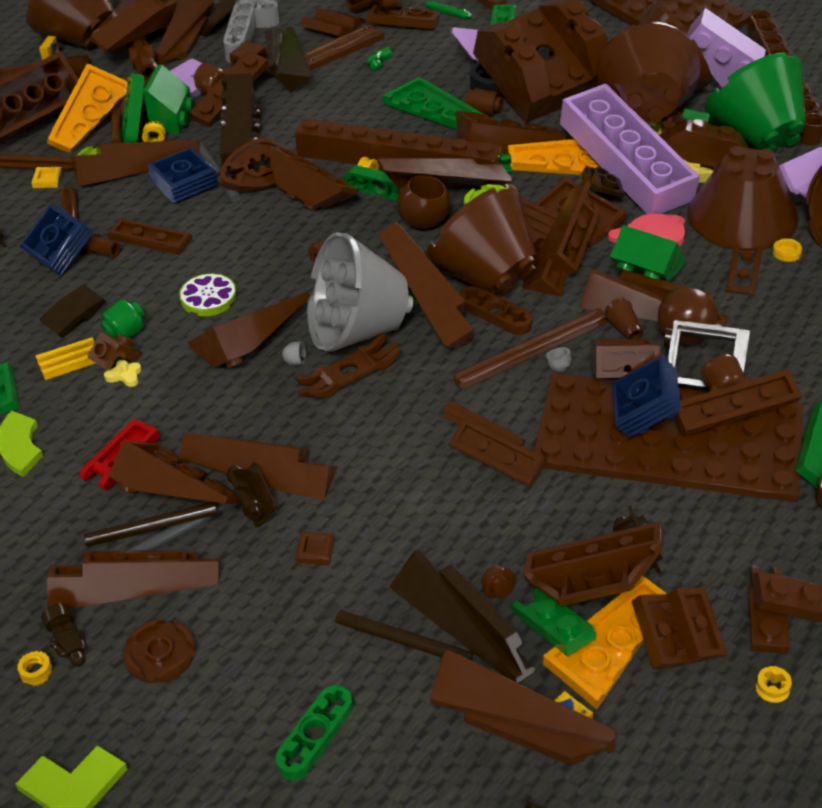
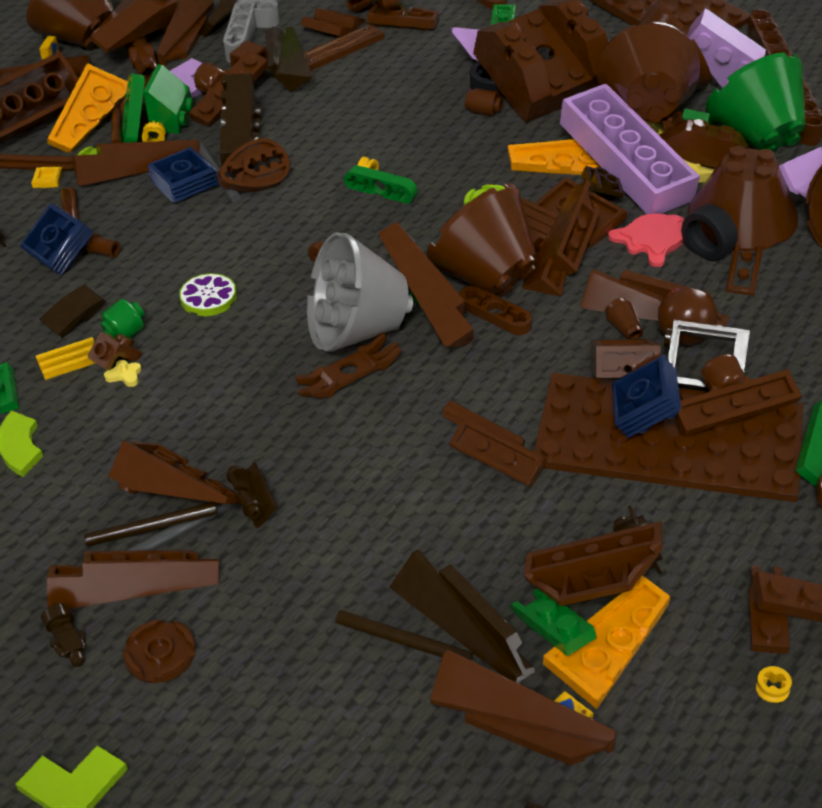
(39, 676): yellow axle -> none
(103, 460): red hinge -> none
(150, 236): reddish brown tile -> none
(242, 335): reddish brown wedge -> none
(280, 465): reddish brown wedge -> none
(293, 352): light grey hinge -> none
(308, 181): reddish brown wedge -> none
(314, 717): green beam -> none
(315, 548): reddish brown tile -> none
(350, 143): reddish brown brick -> none
(375, 59): green arm -> none
(423, 202): reddish brown helmet -> none
(427, 101): green wing -> none
(446, 9): green piece -> none
(450, 171): reddish brown wedge -> none
(480, 129): reddish brown wedge -> none
(498, 582): reddish brown plate -> none
(505, 161): green piece -> none
(529, 348): reddish brown axle -> none
(559, 359): light grey hinge -> none
(647, 254): green slope -> none
(678, 628): reddish brown slope -> none
(720, 223): none -> black tyre
(787, 250): yellow tile -> none

